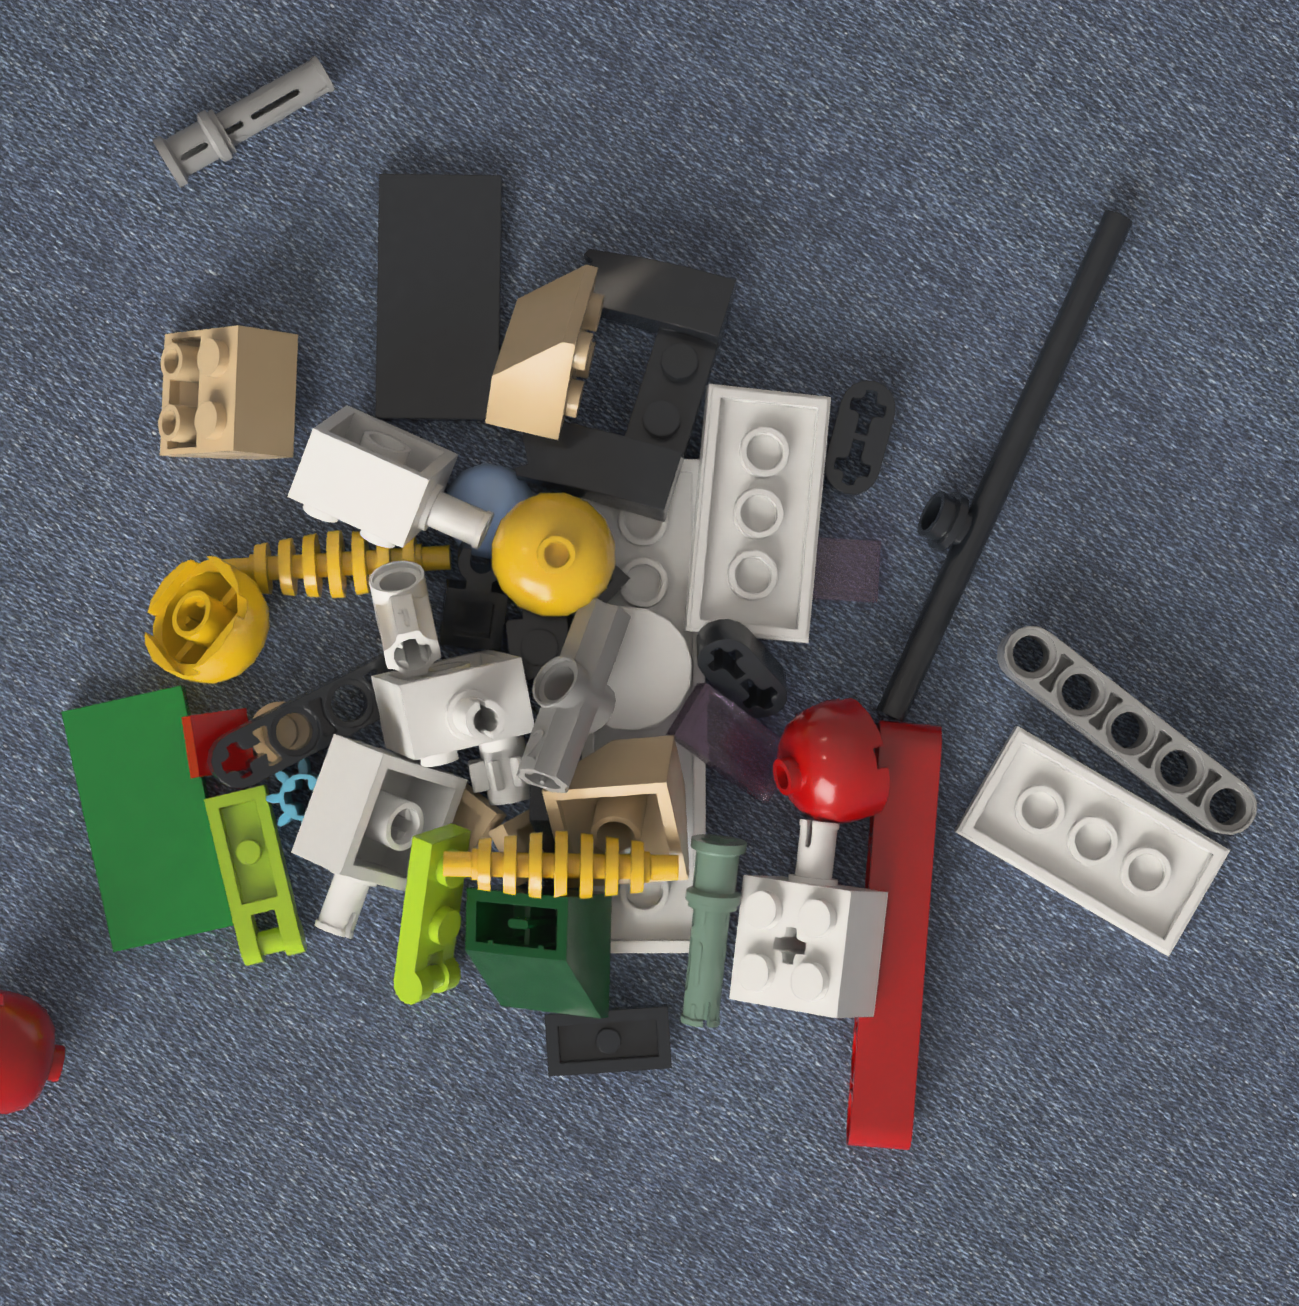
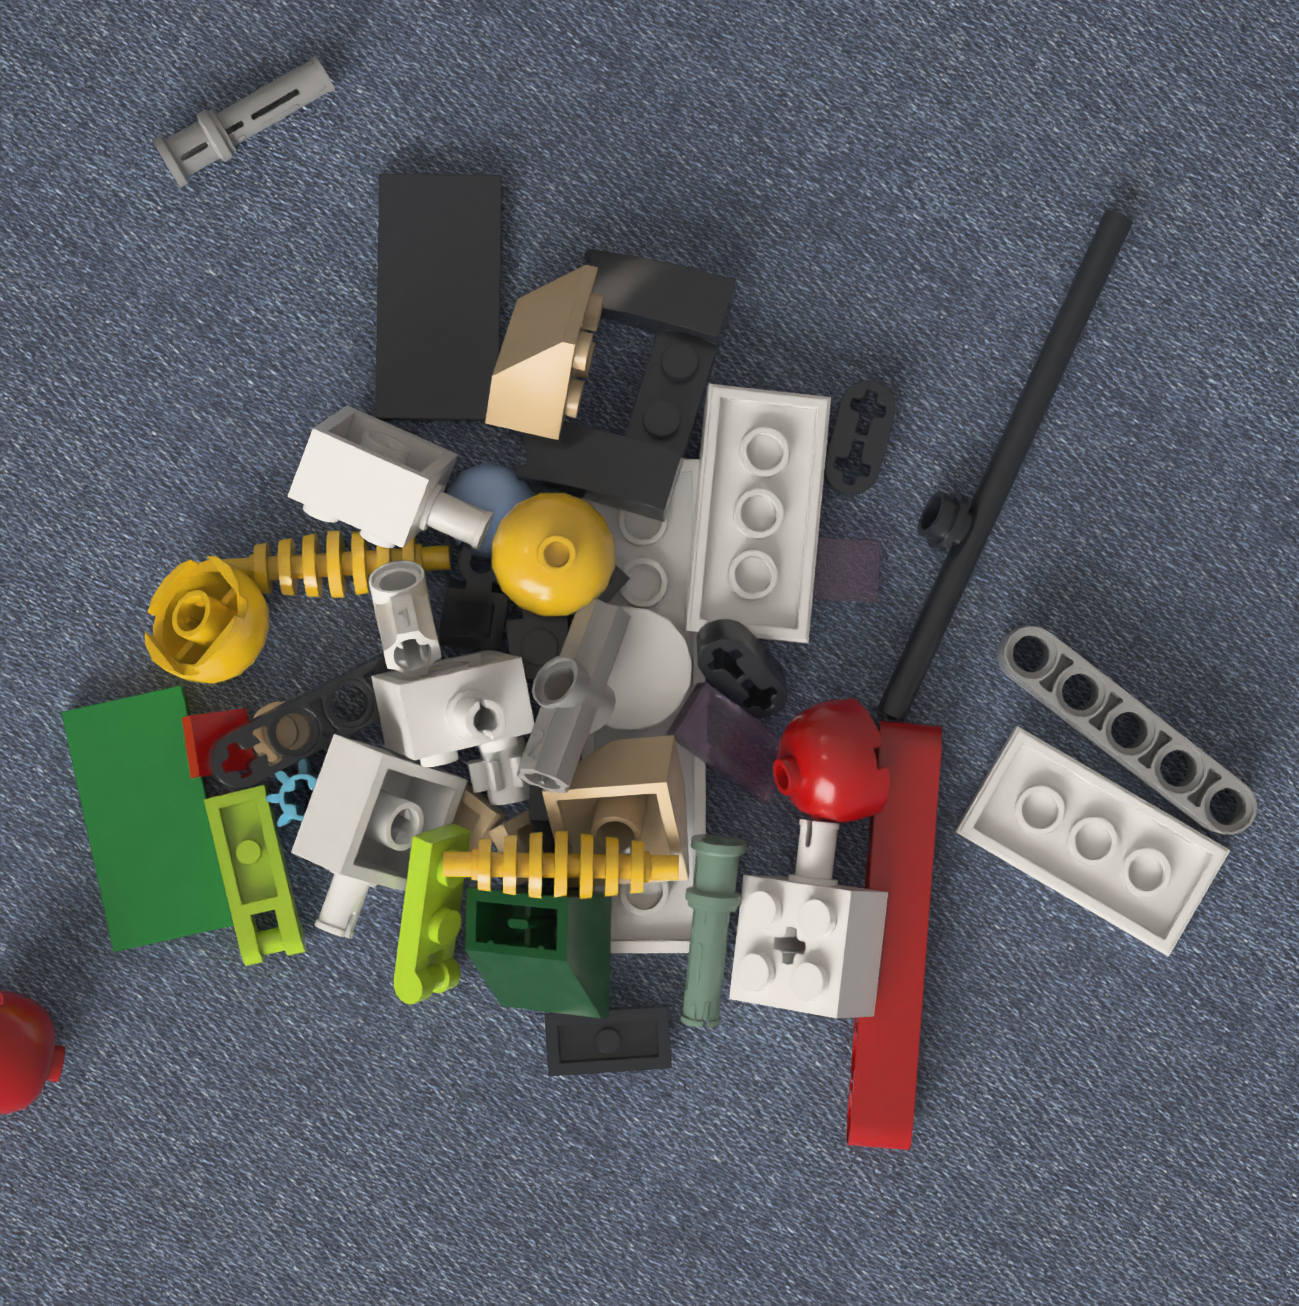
(228, 393): tan slope -> none

